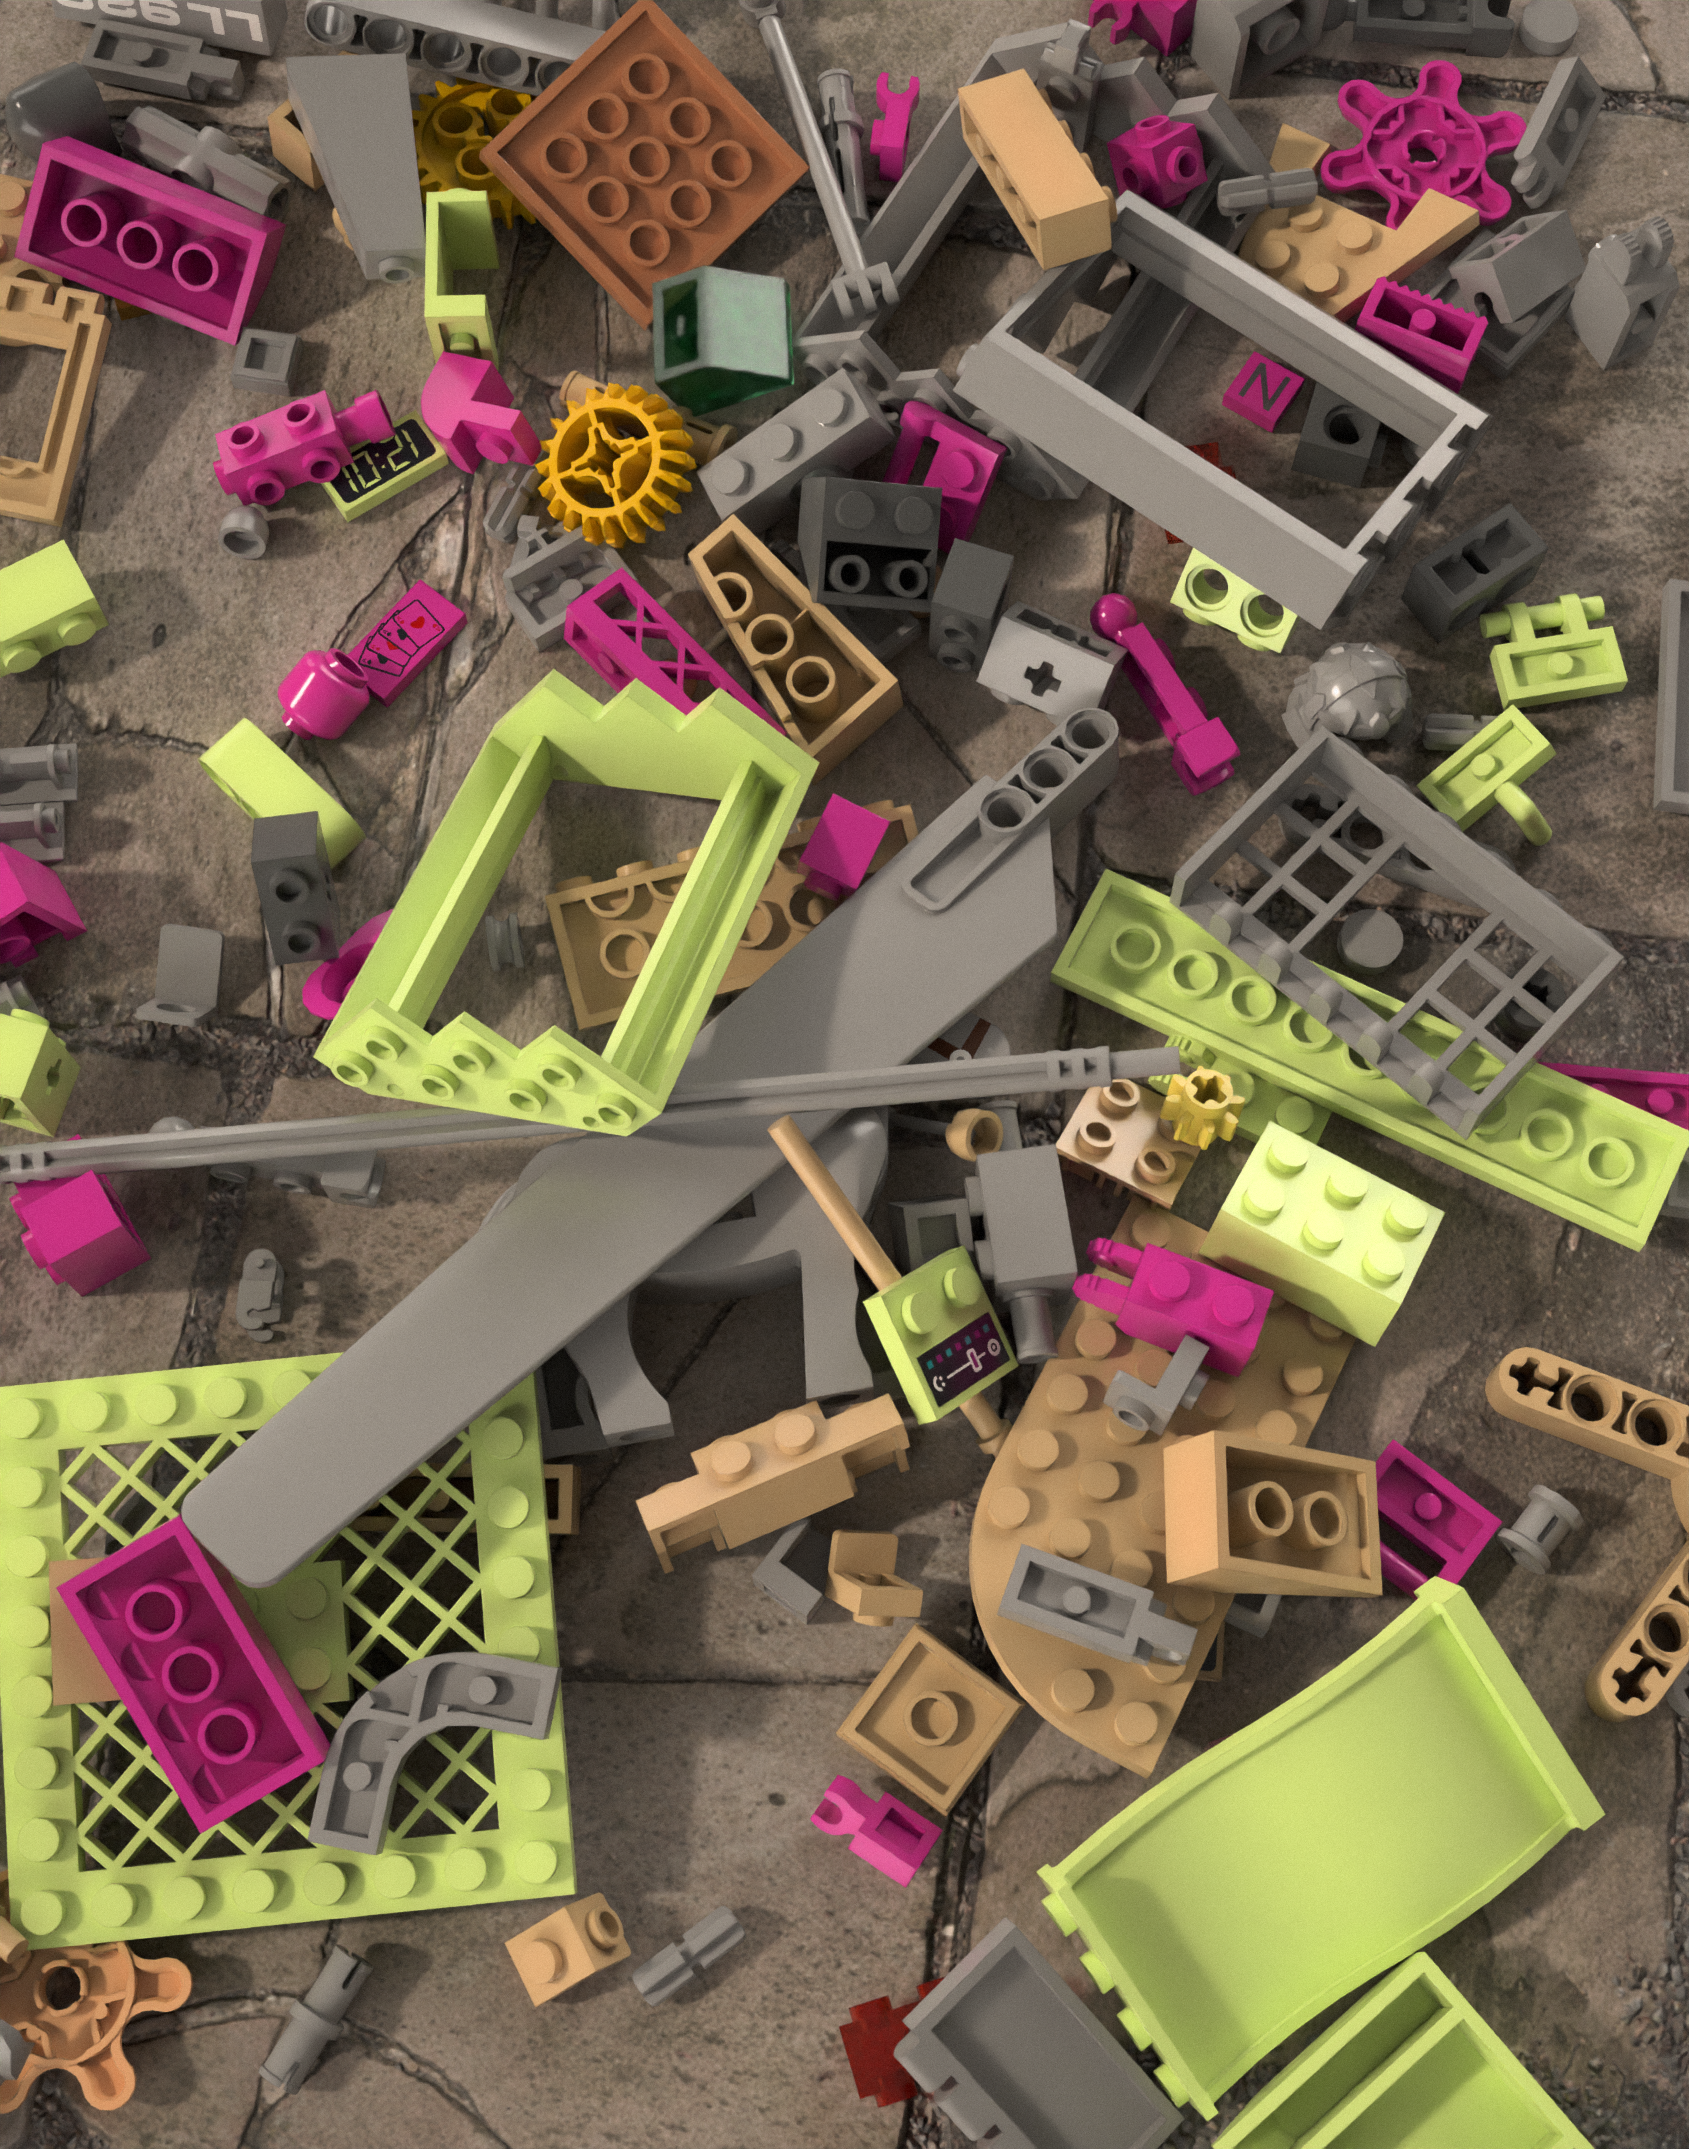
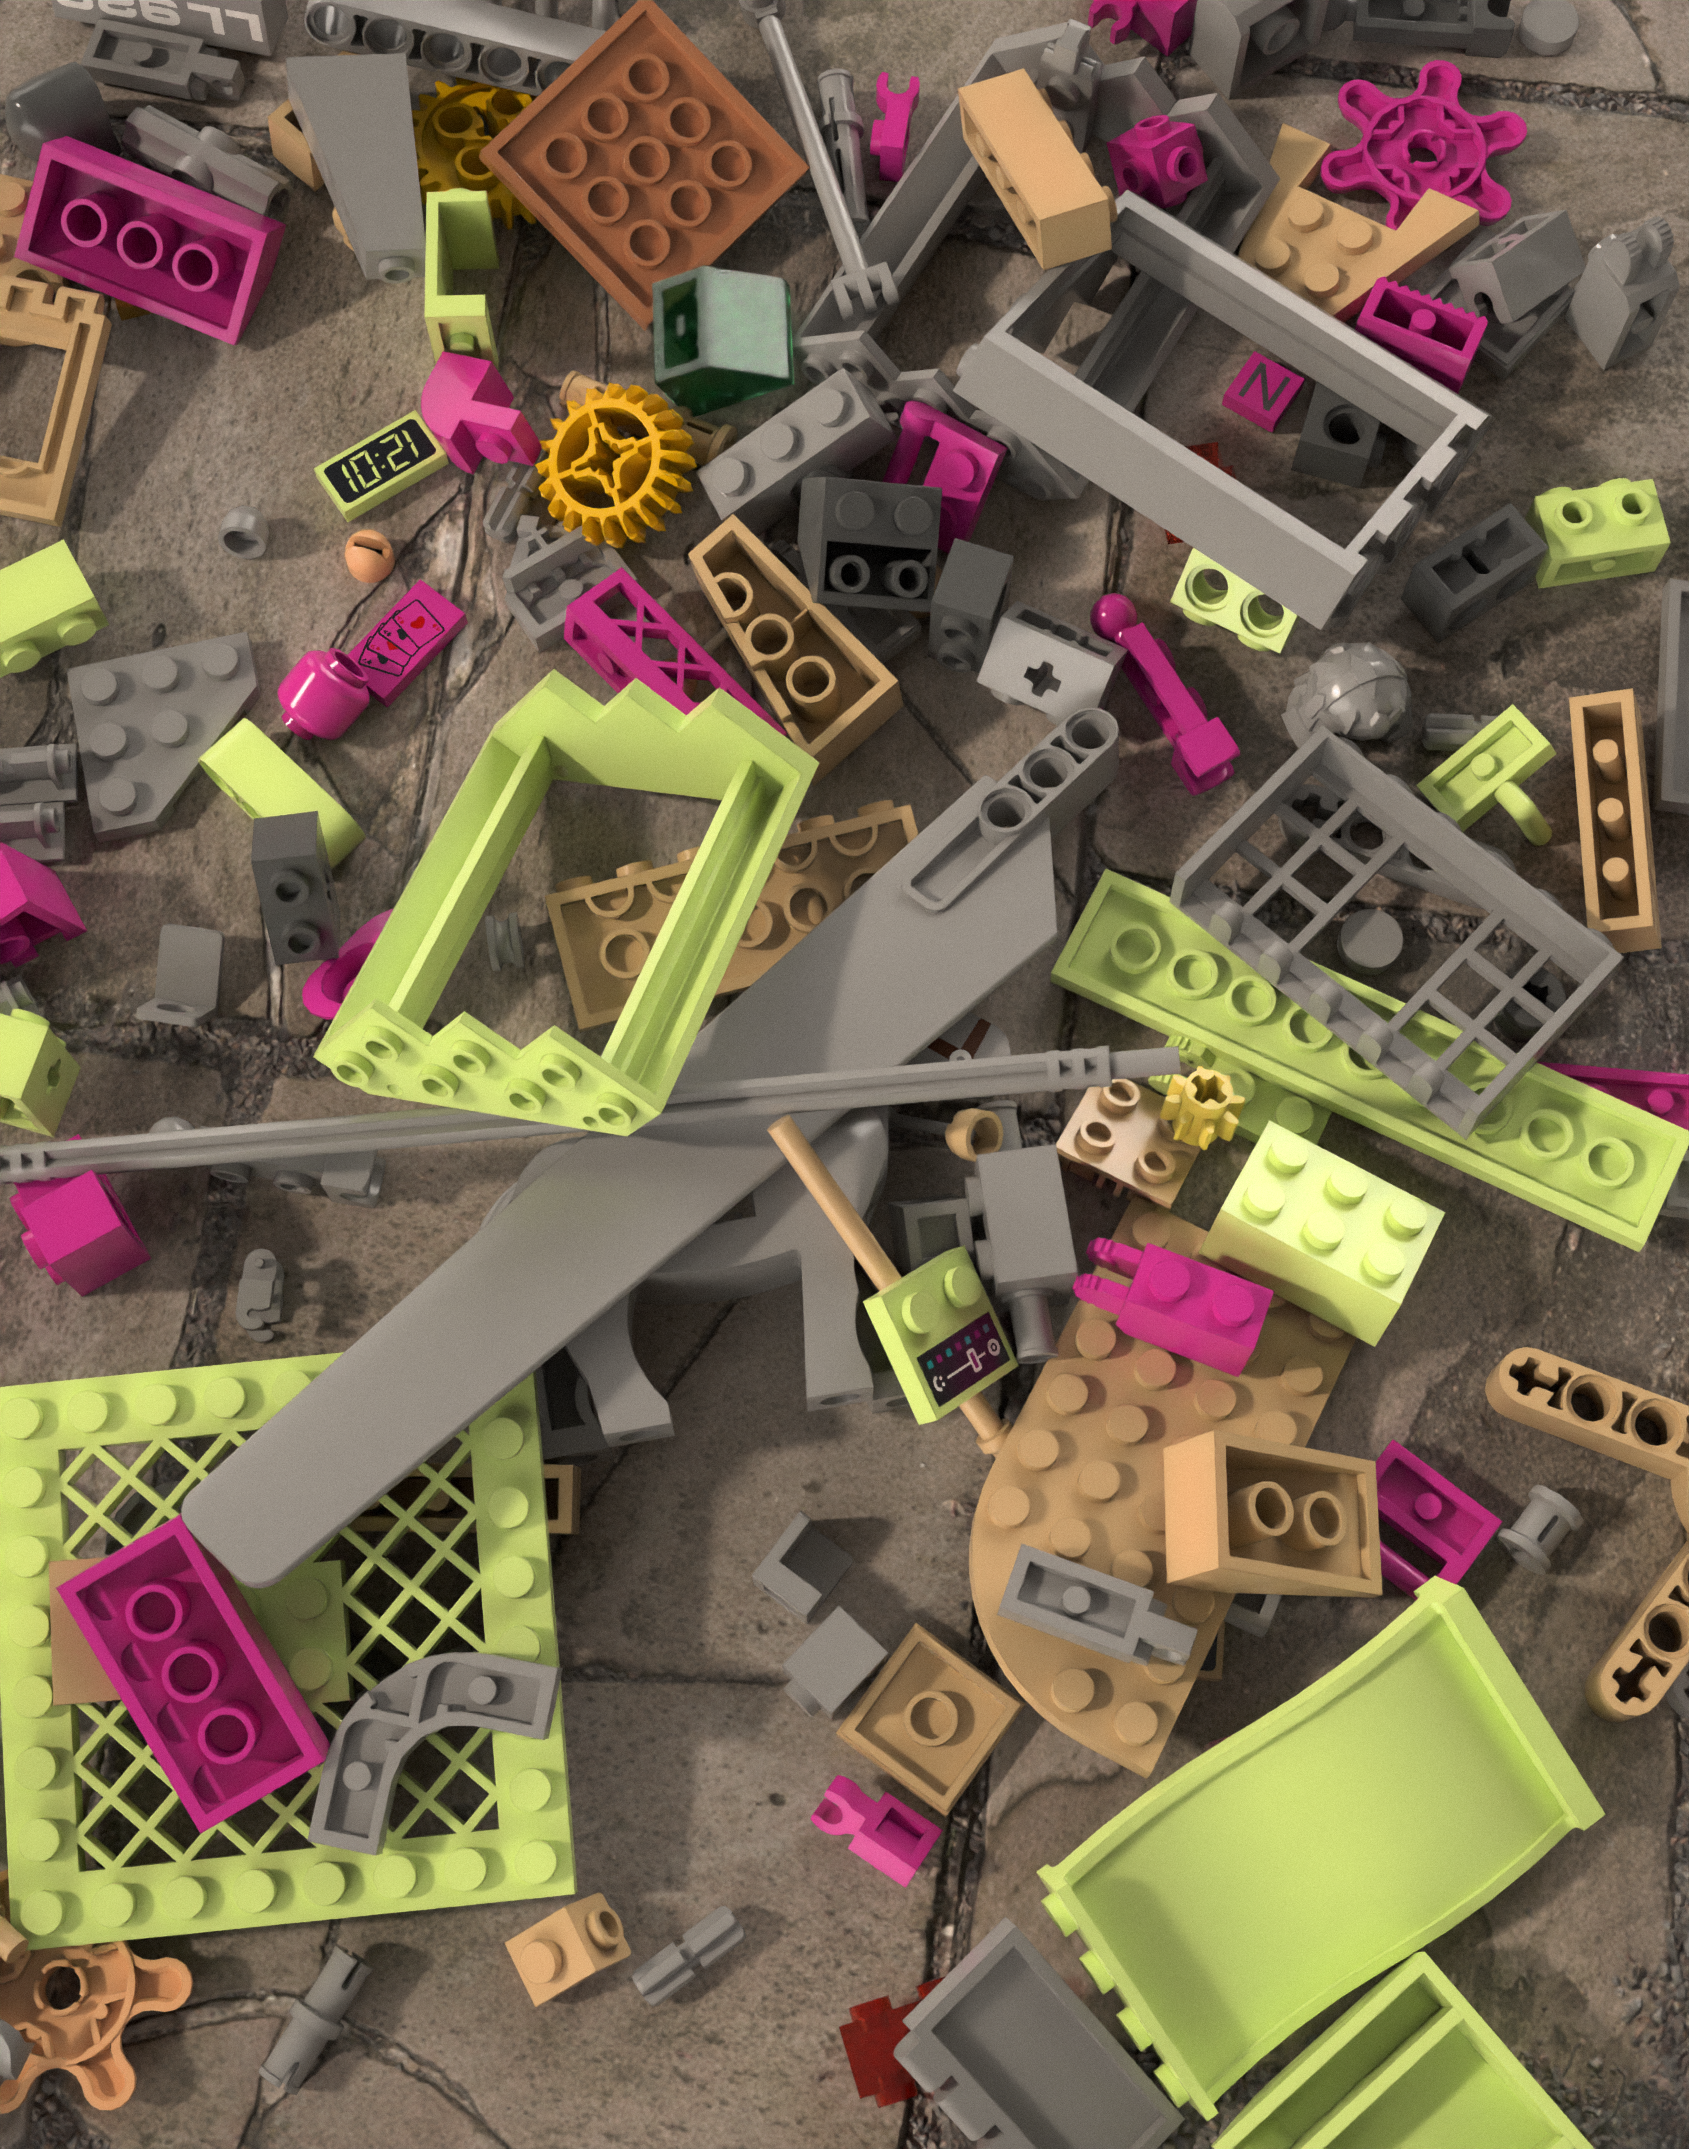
(149, 722): none -> light grey plate
(267, 361): light grey tile -> none
(290, 441): dark pink brick -> none
(365, 563): none -> light nougat hinge
(773, 1476): tan bracket -> none
(832, 1665): none -> light grey brick
(841, 848): dark pink brick -> none
(864, 1578): tan bracket -> none
(1152, 1408): light grey bracket -> none
(1253, 192): light grey piece -> none
(1556, 132): light grey hinge -> none
(1557, 666): yellowish green plate -> none
(1599, 531): none -> yellowish green brick
(1615, 819): none -> tan brick

